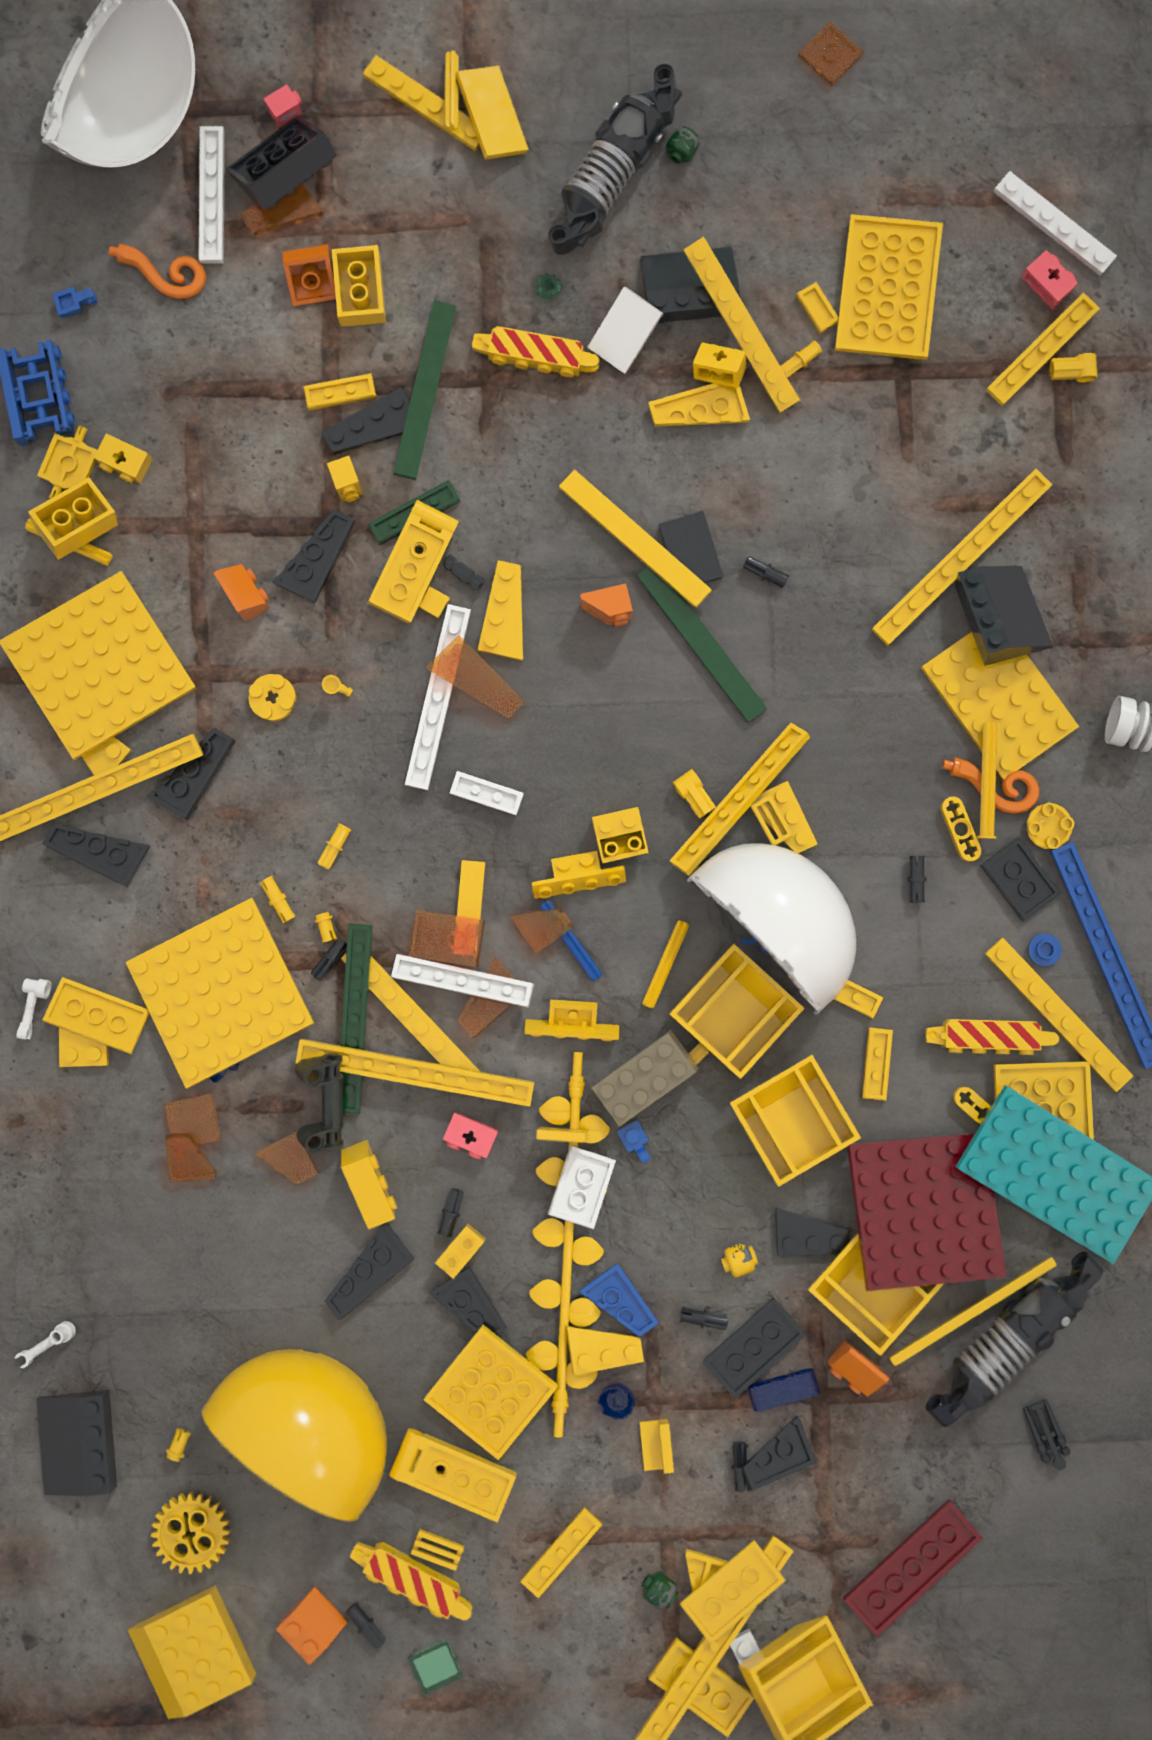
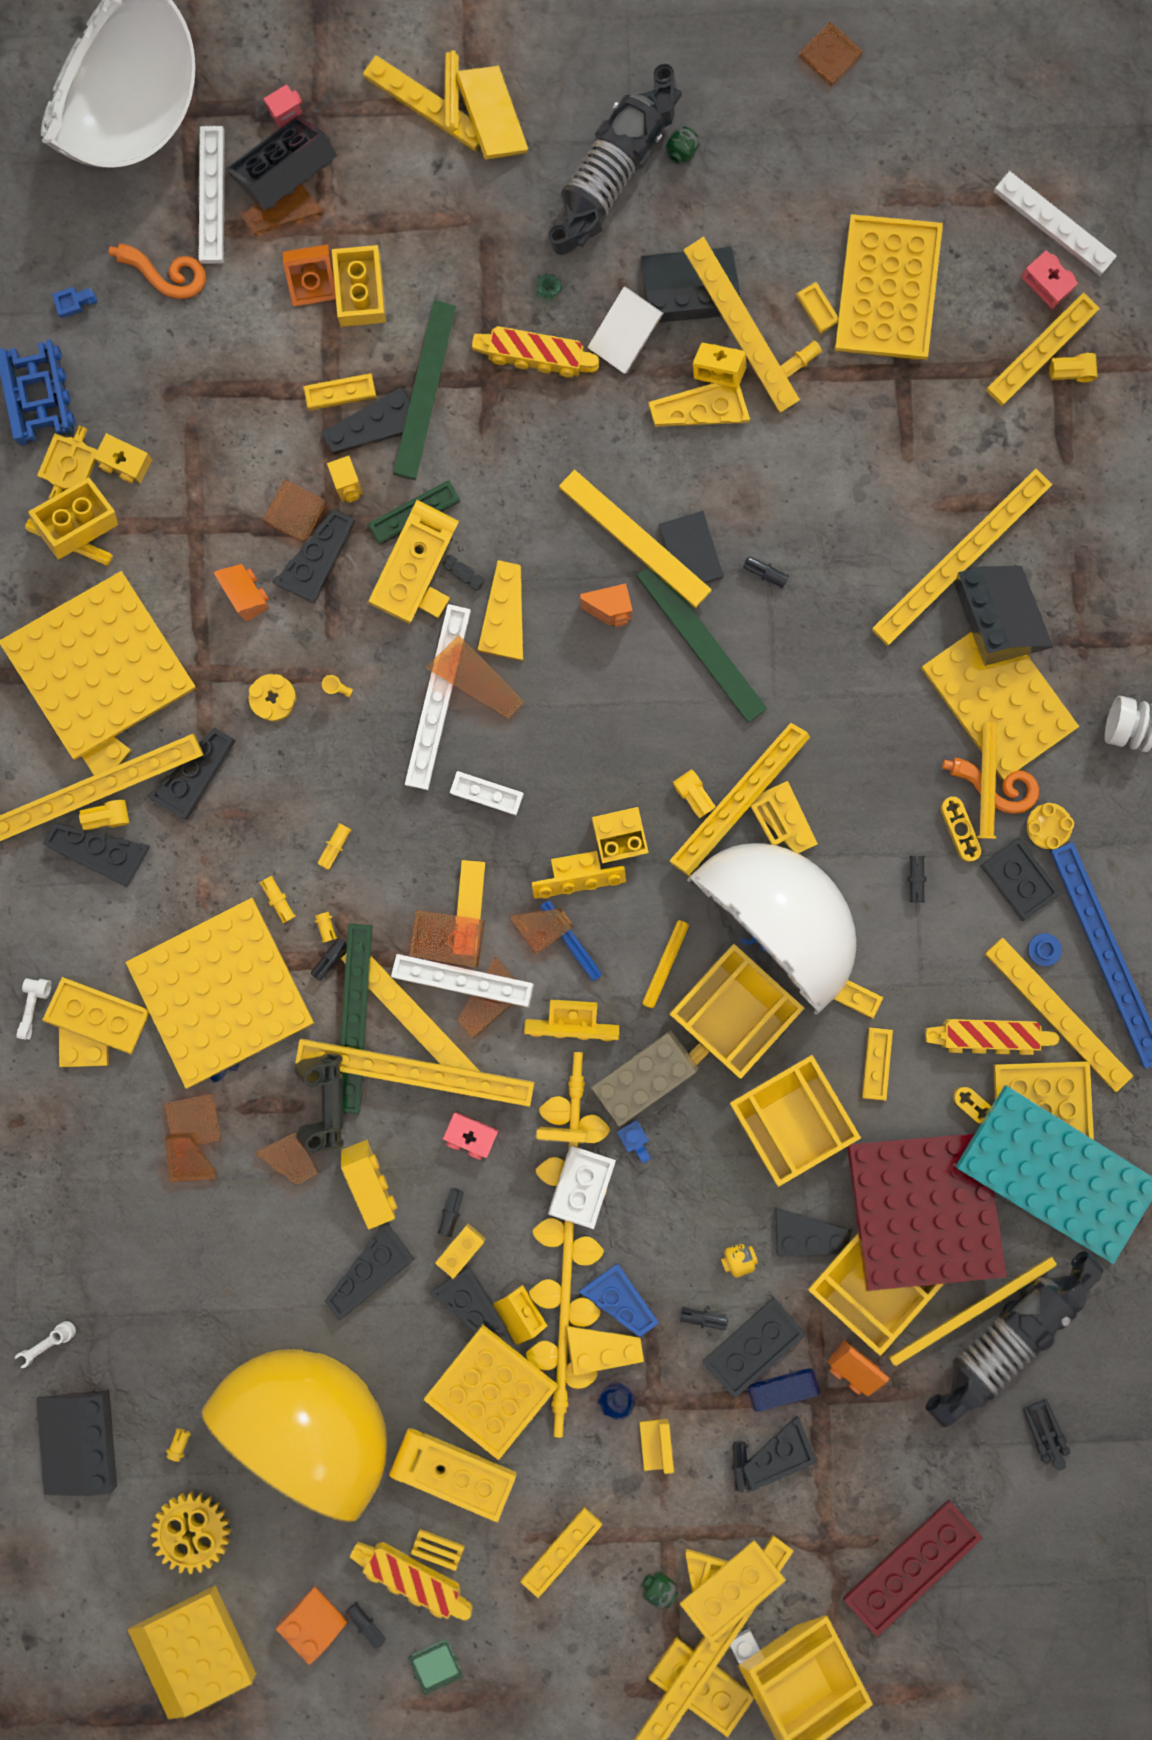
(110, 814): none -> yellow piece
(294, 511): none -> clear orange tile
(520, 1315): none -> yellow panel

